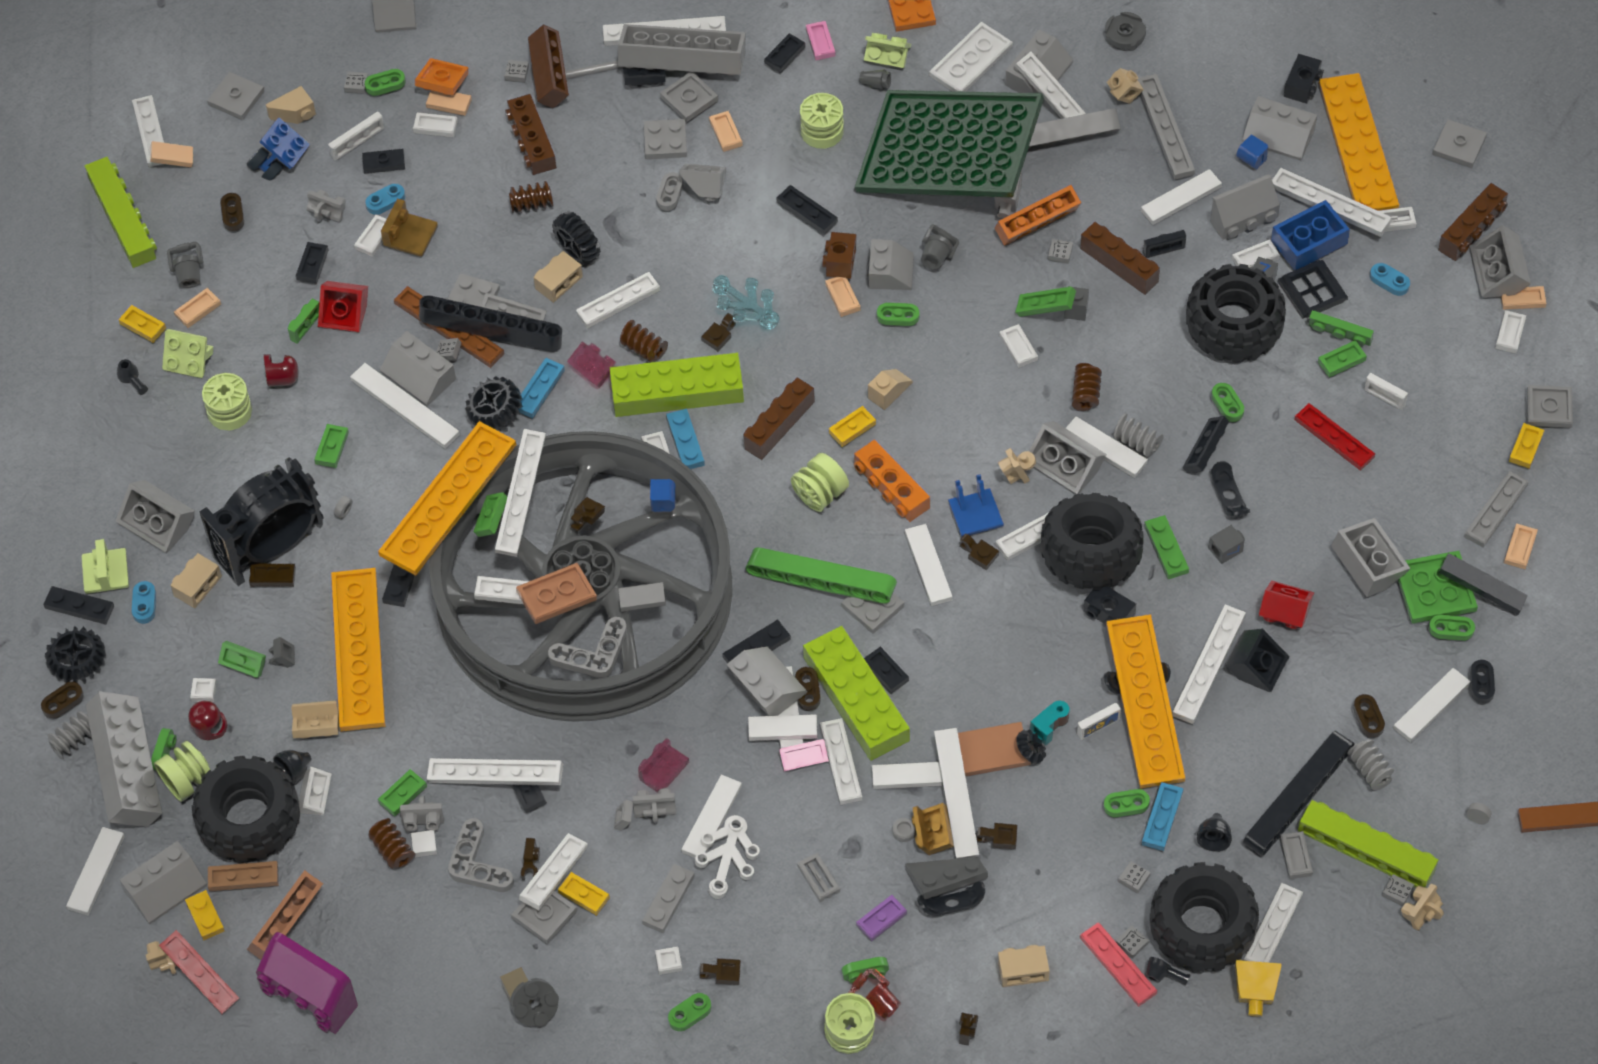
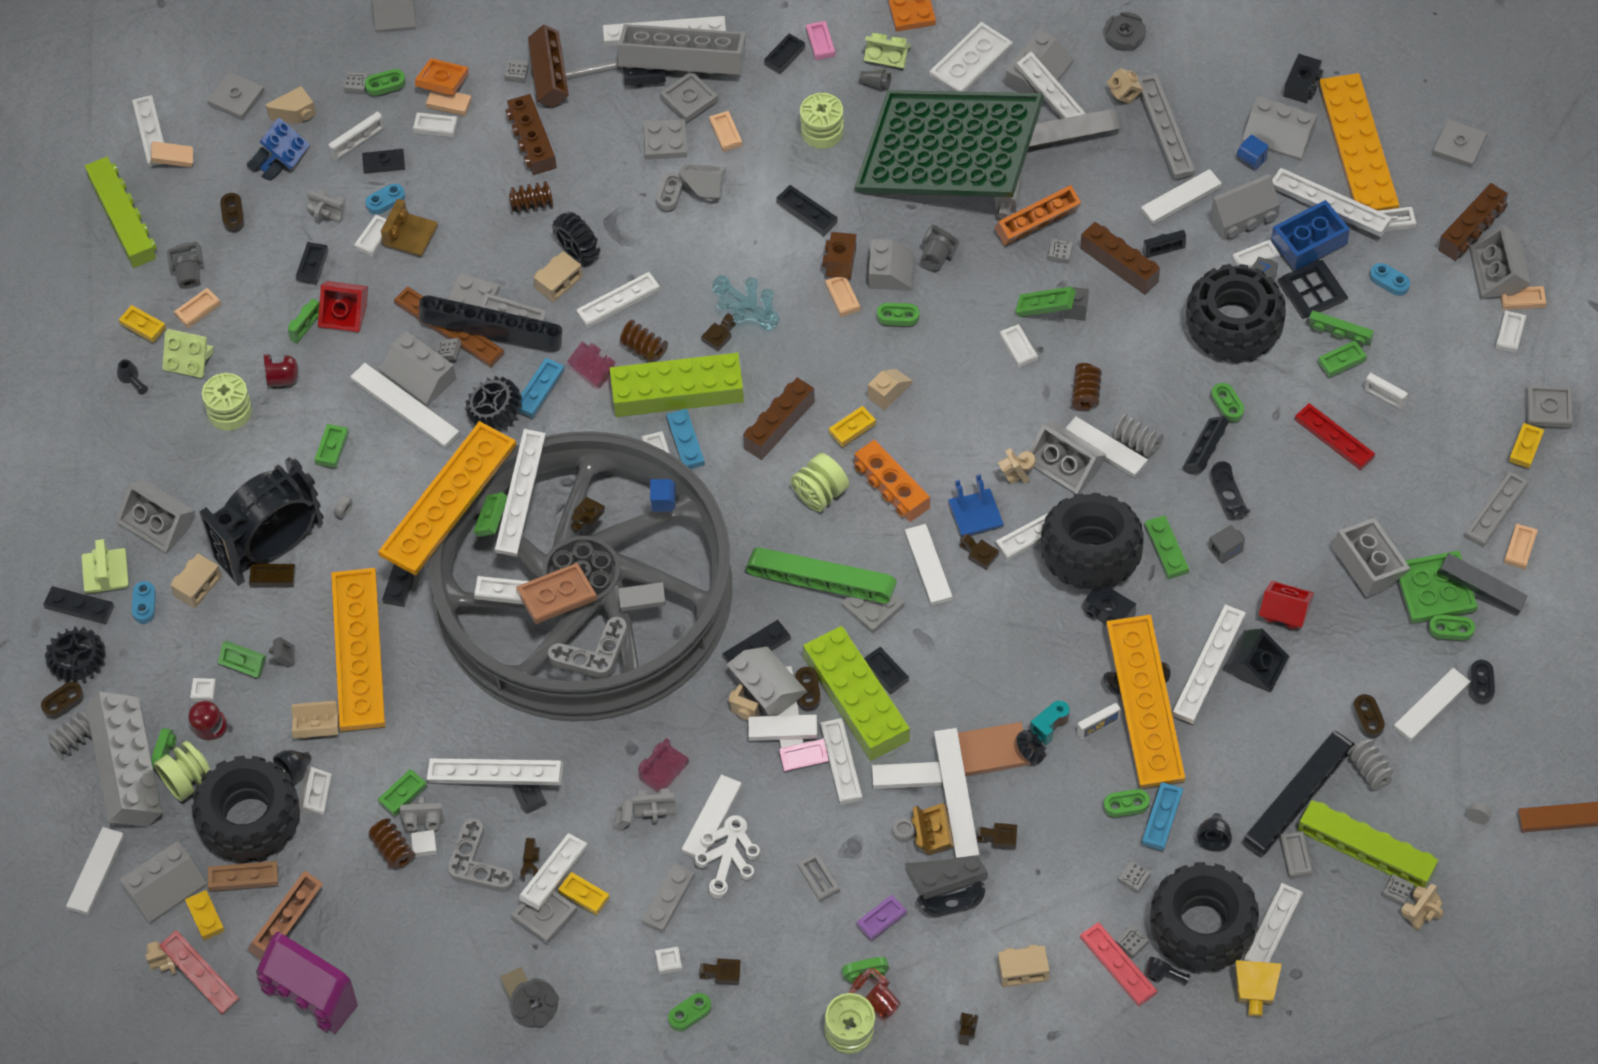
(741, 706): none -> tan bracket

